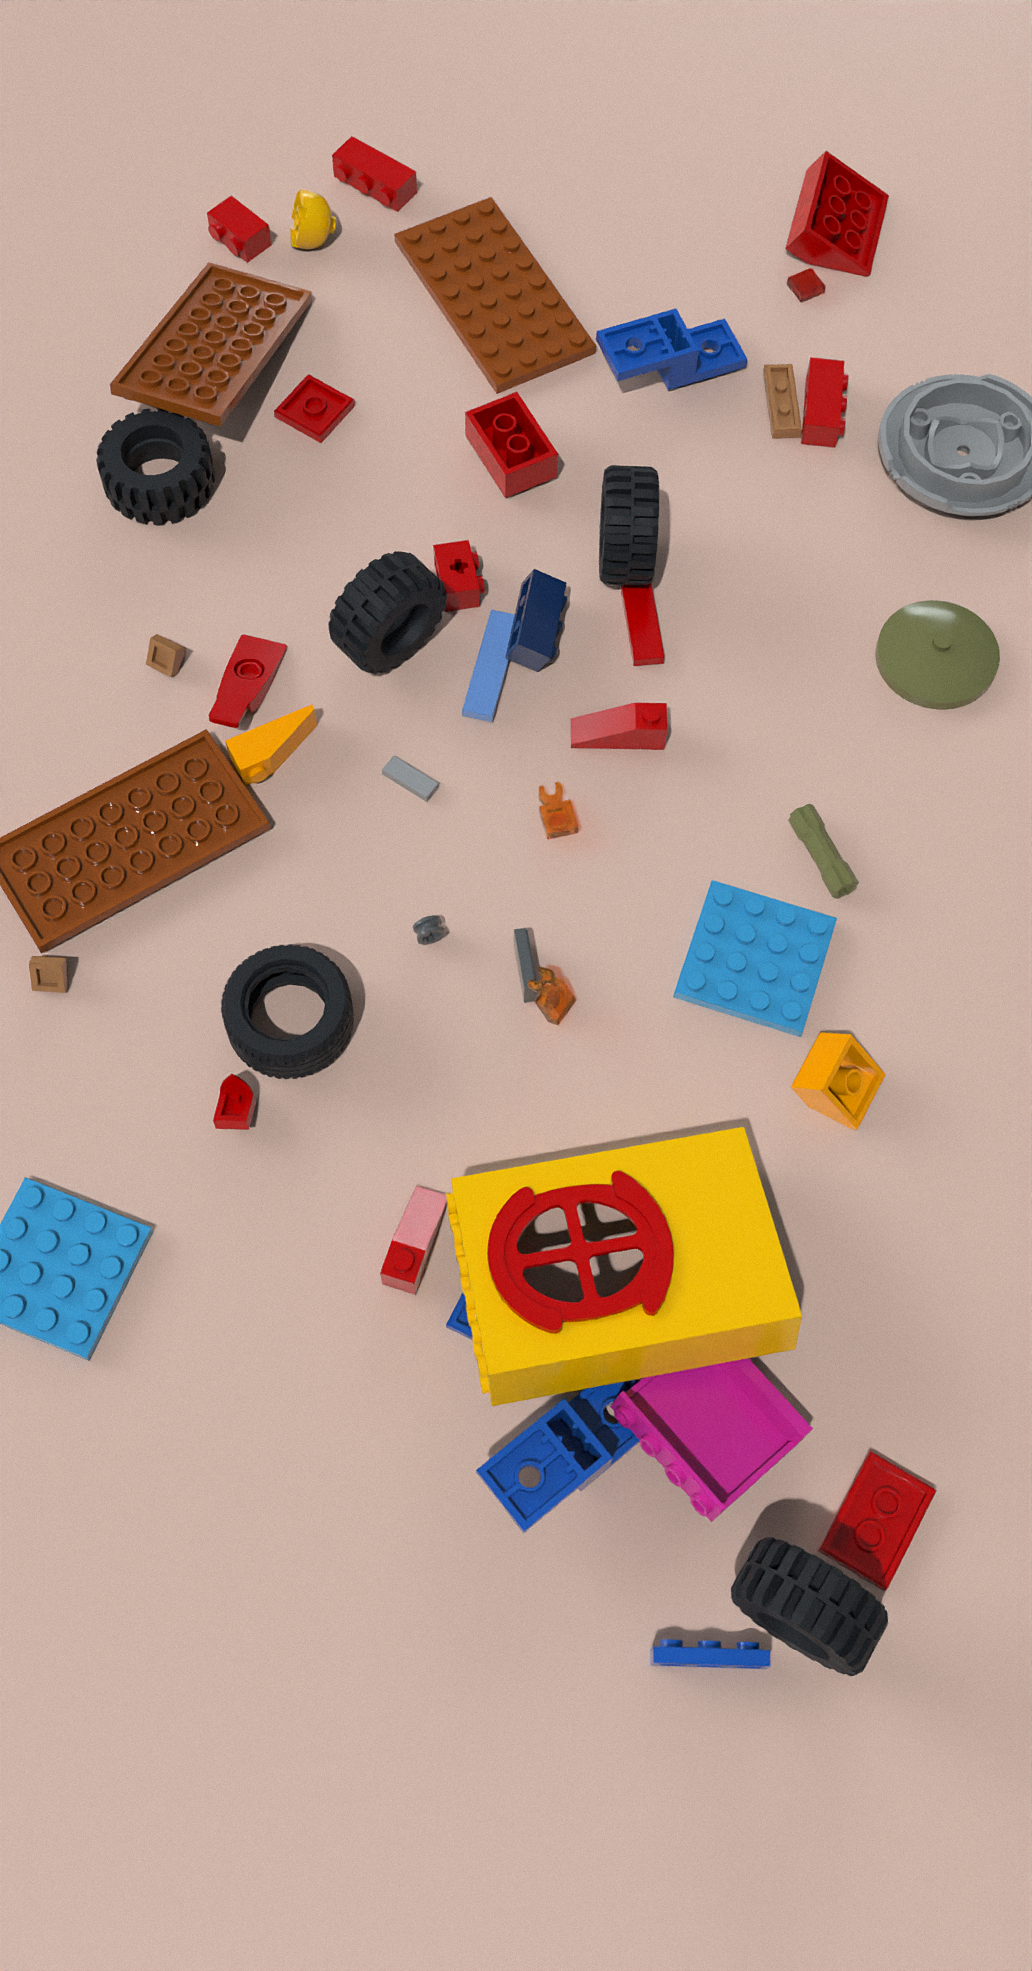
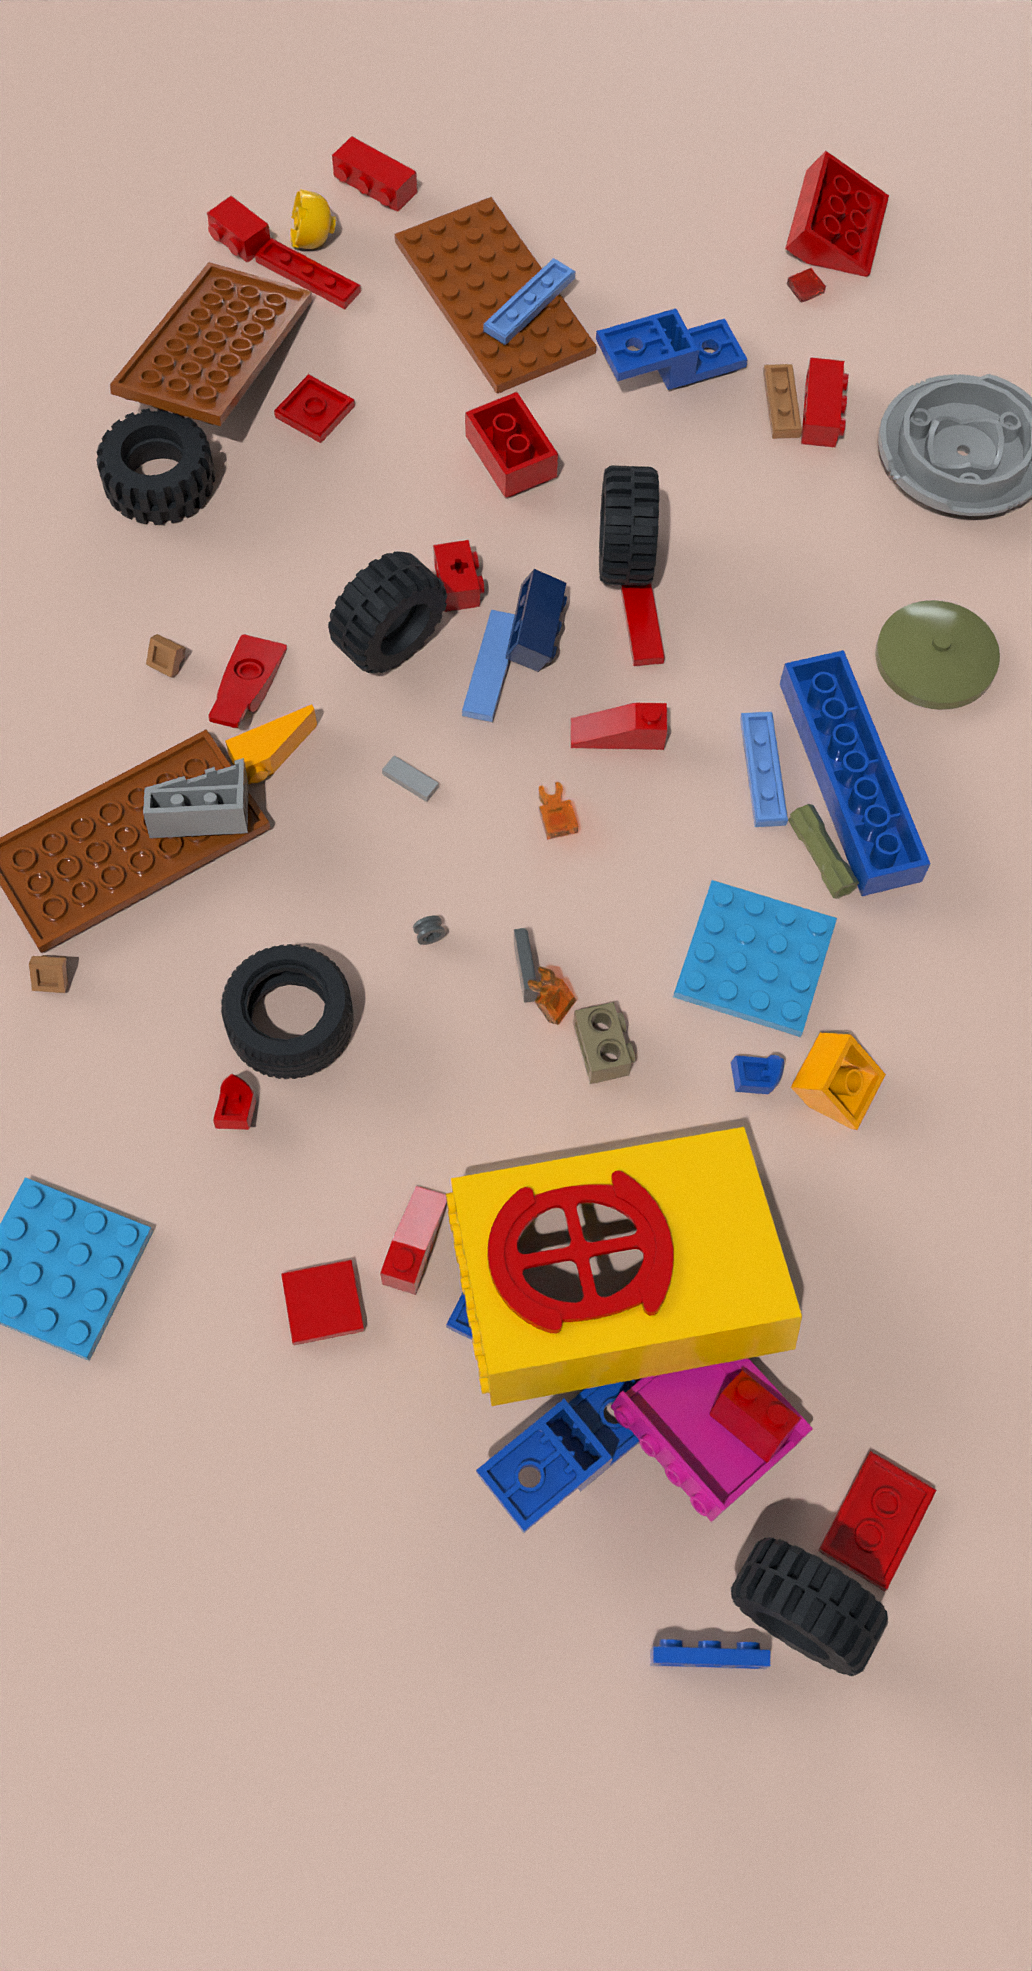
(199, 805): none -> light grey wedge
(308, 273): none -> red tile
(322, 1302): none -> red tile
(529, 301): none -> medium blue tile
(597, 1043): none -> dark tan brick
(754, 1416): none -> red brick
(757, 1074): none -> blue plate
(763, 769): none -> medium blue tile
(854, 773): none -> blue brick

